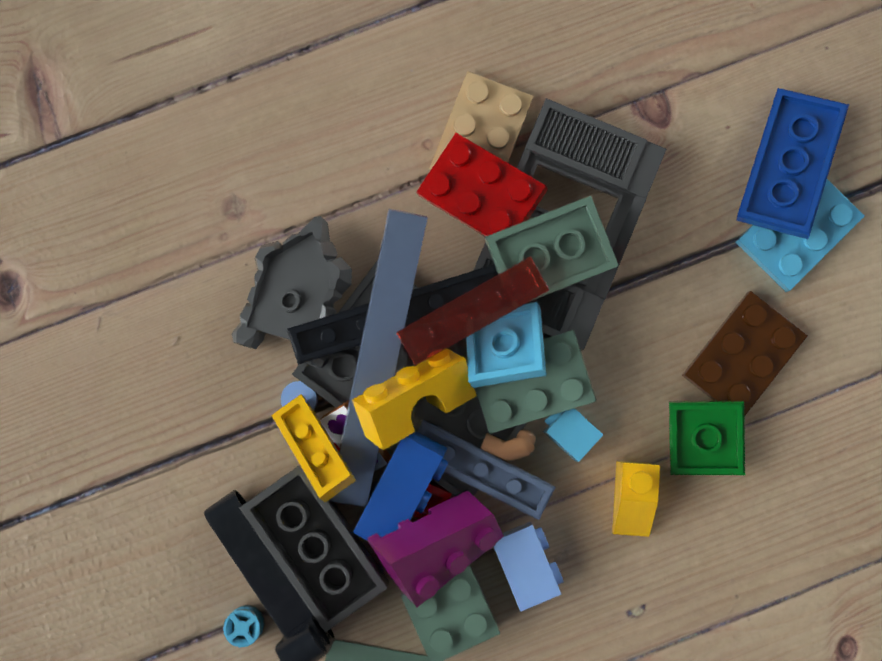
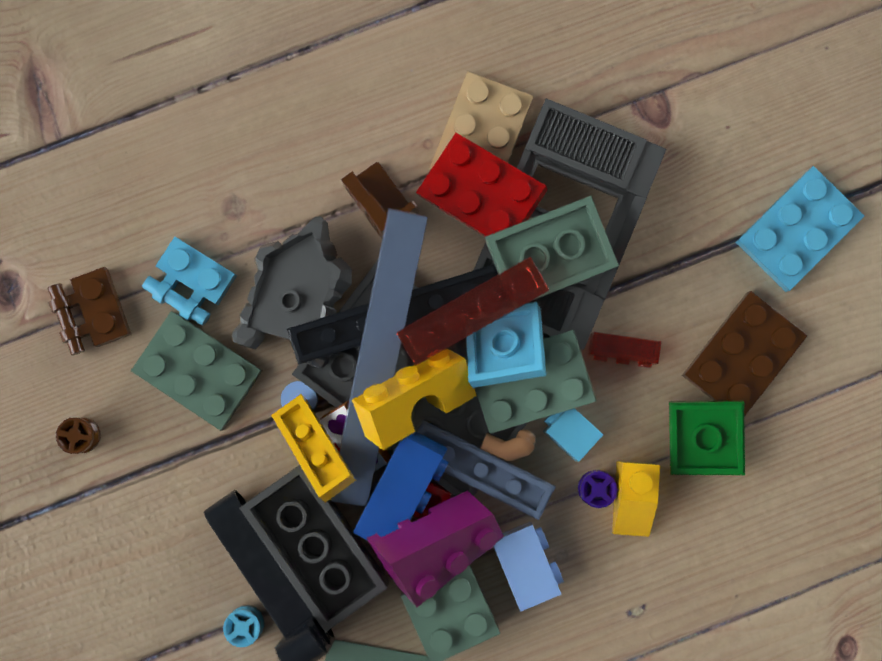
(69, 435): none -> reddish brown wheel
(99, 307): none -> reddish brown plate
(195, 271): none -> medium azure plate
(196, 370): none -> sand green plate
(375, 194): none -> reddish brown panel
(601, 493): none -> dark purple wheel
(624, 349): none -> clear red piece
(792, 163): blue tile -> none

